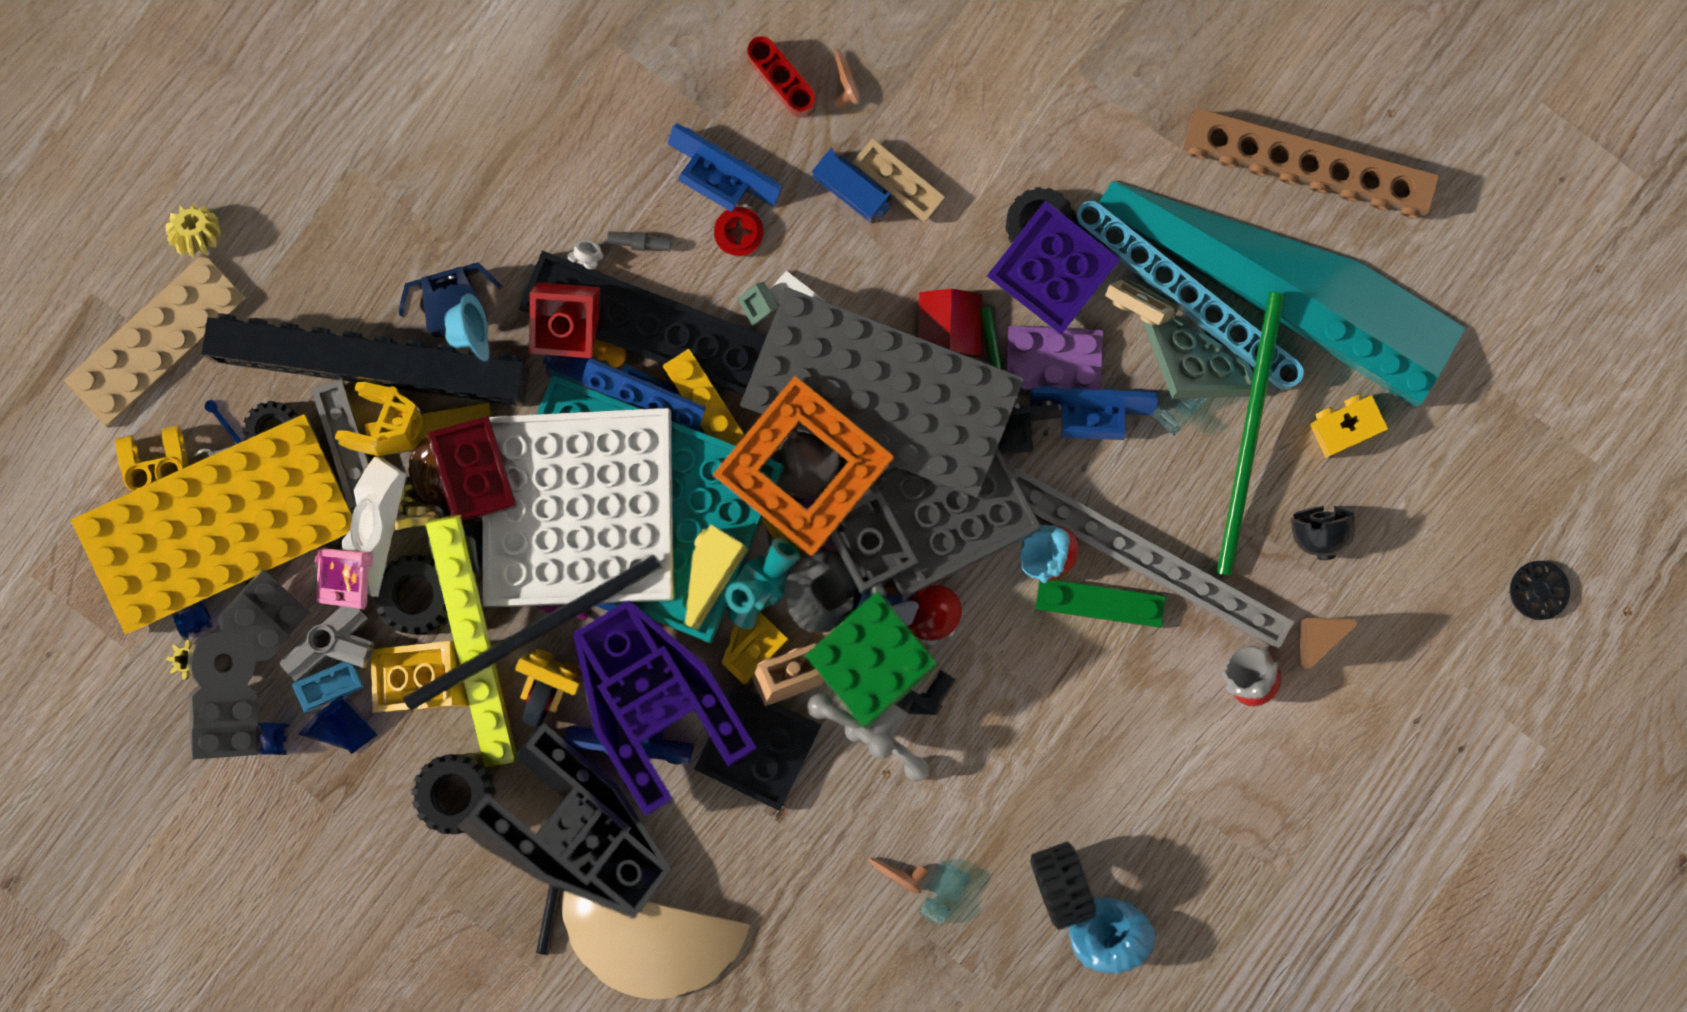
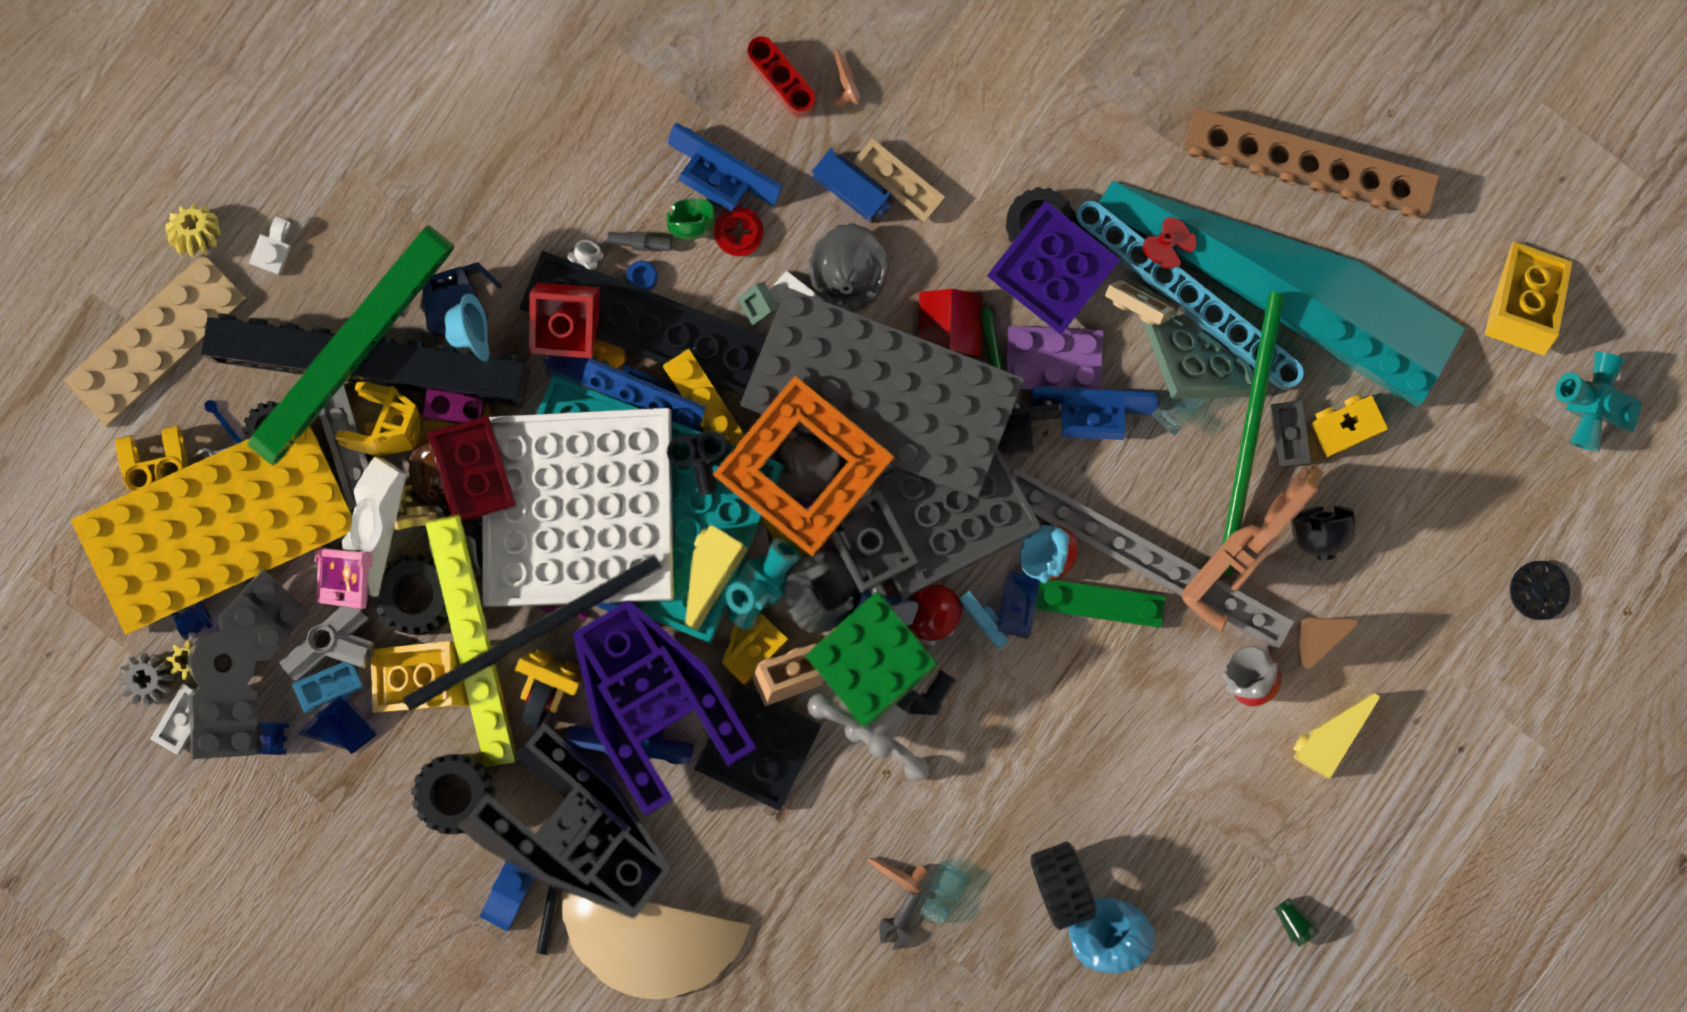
(140, 691): none -> light grey gear
(174, 727): none -> white plate
(270, 251): none -> white plate
(350, 345): none -> green beam
(451, 407): none -> magenta leg
(507, 896): none -> blue arch
(642, 275): none -> blue tile
(691, 218): none -> green hair
(700, 457): none -> black beam
(849, 267): none -> dark grey piece
(900, 921): none -> flat silver bar
(984, 618): none -> medium azure plate
(1018, 605): none -> clear blue plate
(1160, 247): none -> red piece
(1258, 539): none -> nougat plate
(1290, 433): none -> dark grey plate
(1297, 924): none -> dark green cone
(1328, 742): none -> light yellow slope
(1529, 299): none -> yellow slope
(1597, 401): none -> teal brick

